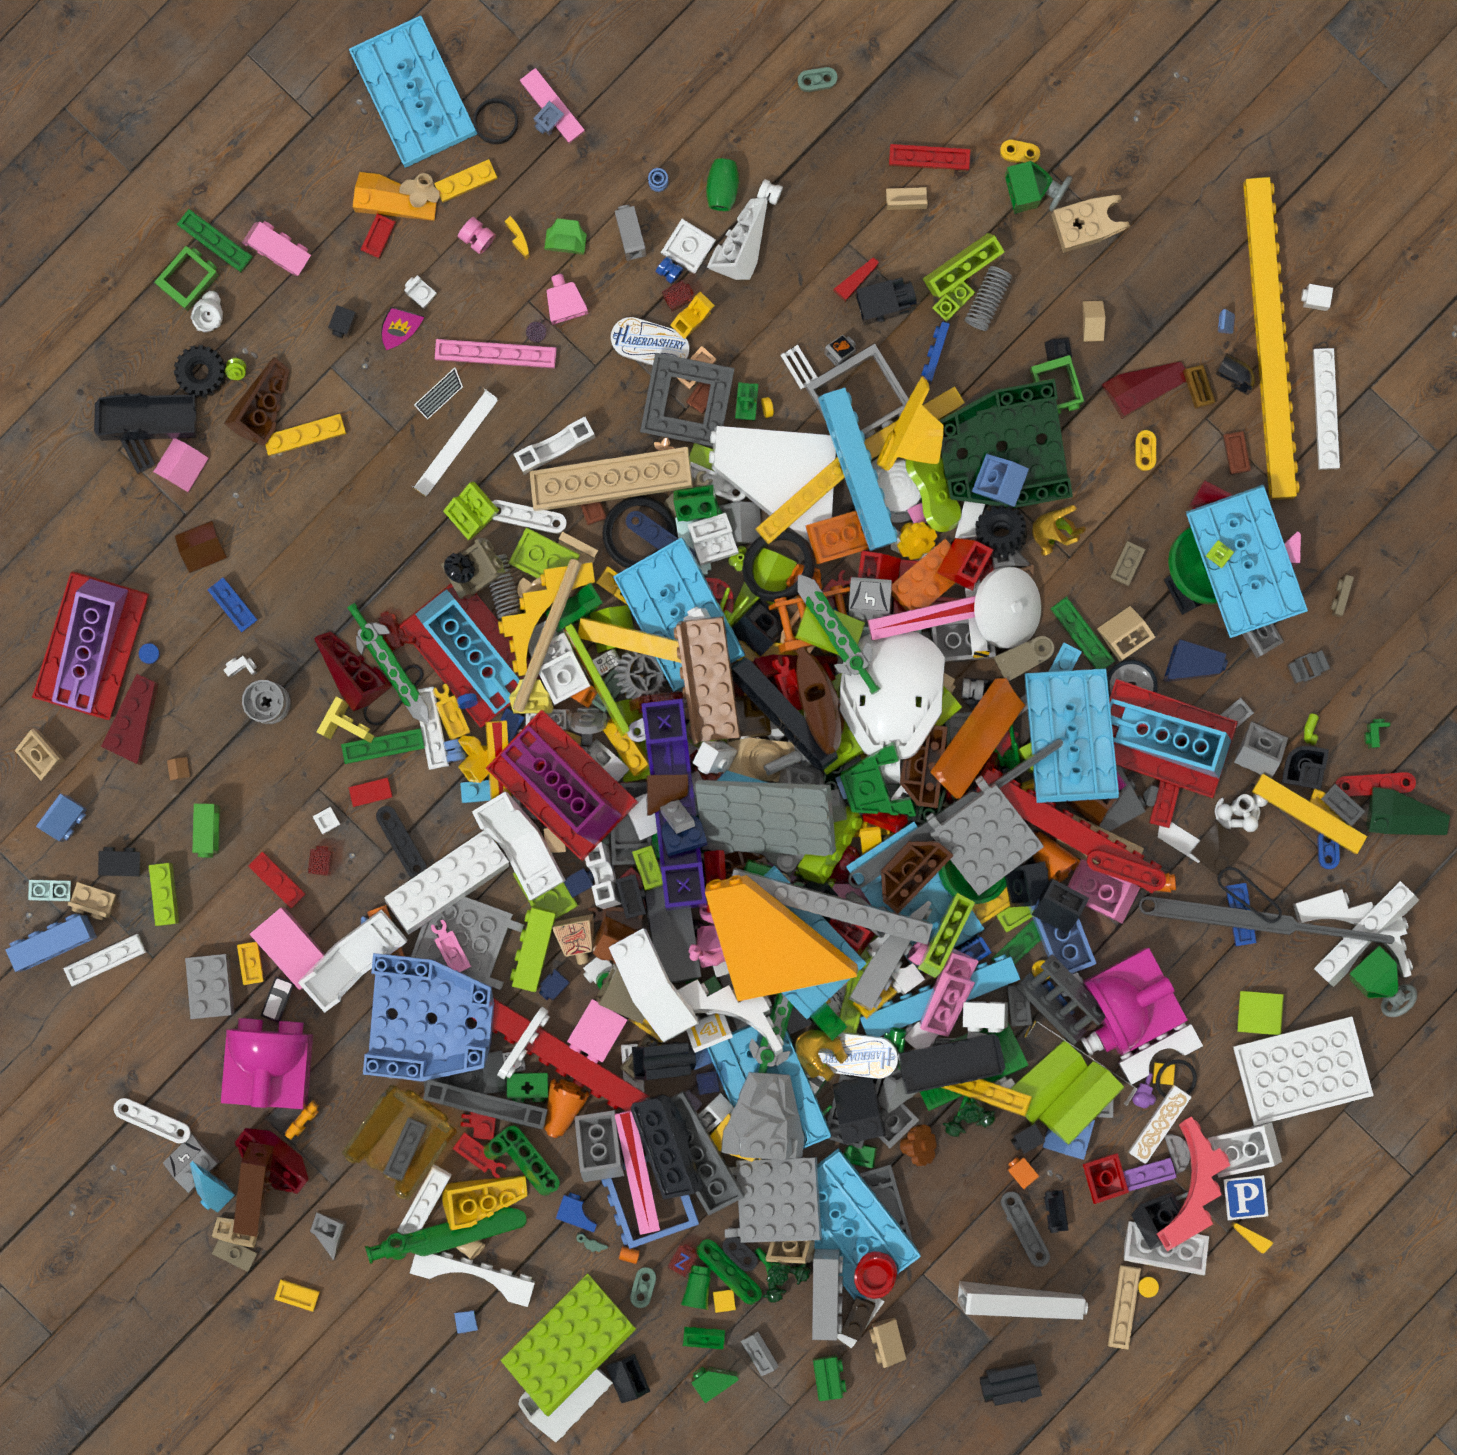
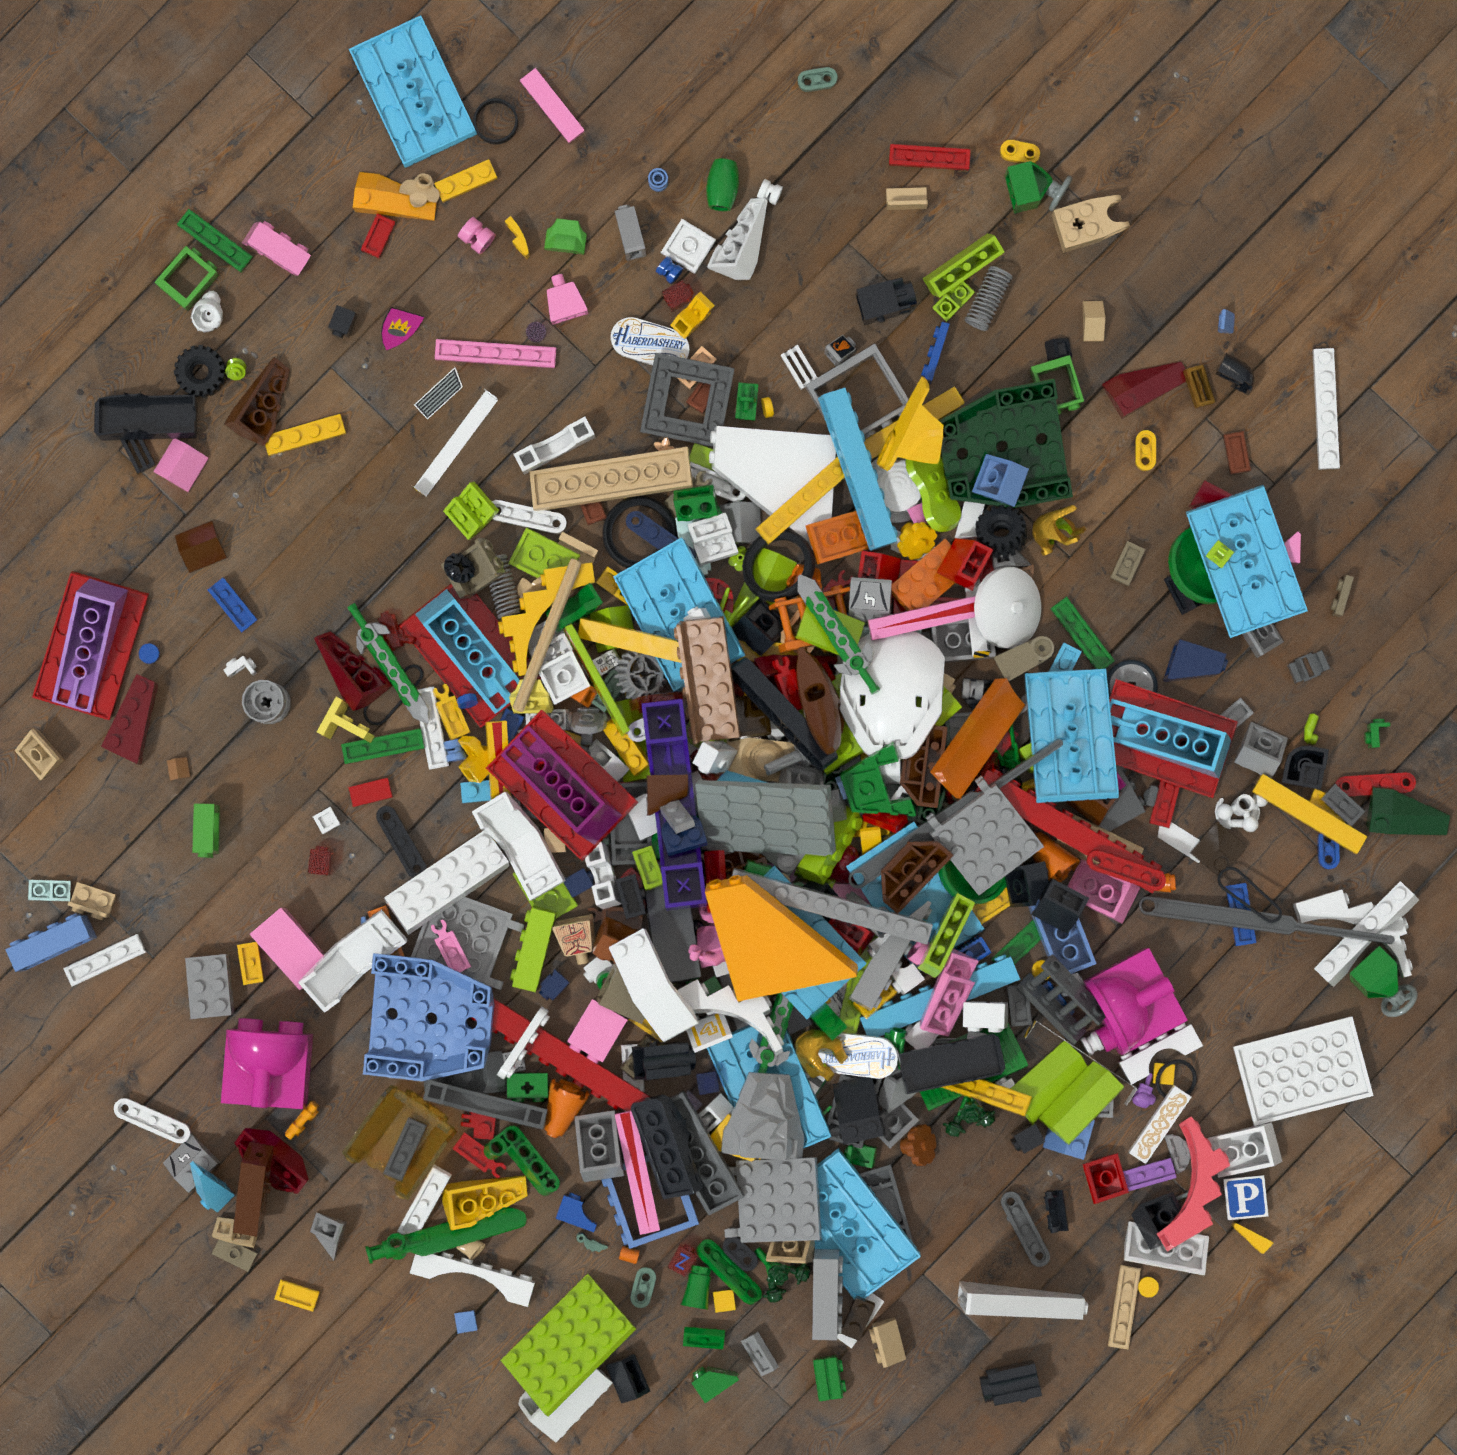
(62, 818): medium blue slope -> none
(118, 862): black brick -> none
(163, 894): lime brick -> none
(276, 879): red plate -> none
(277, 999): slope -> none
(419, 291): white bracket -> none
(548, 118): sand blue bracket -> none
(702, 1058): medium blue slope -> none
(850, 284): red piece -> none
(875, 1275): red piece -> none
(1013, 917): lime tile -> none
(1022, 1171): orange brick -> none
(1125, 633): tan slope -> none
(1260, 1013): lime slope -> none
(1269, 338): yellow brick -> none
(1317, 297): white brick -> none

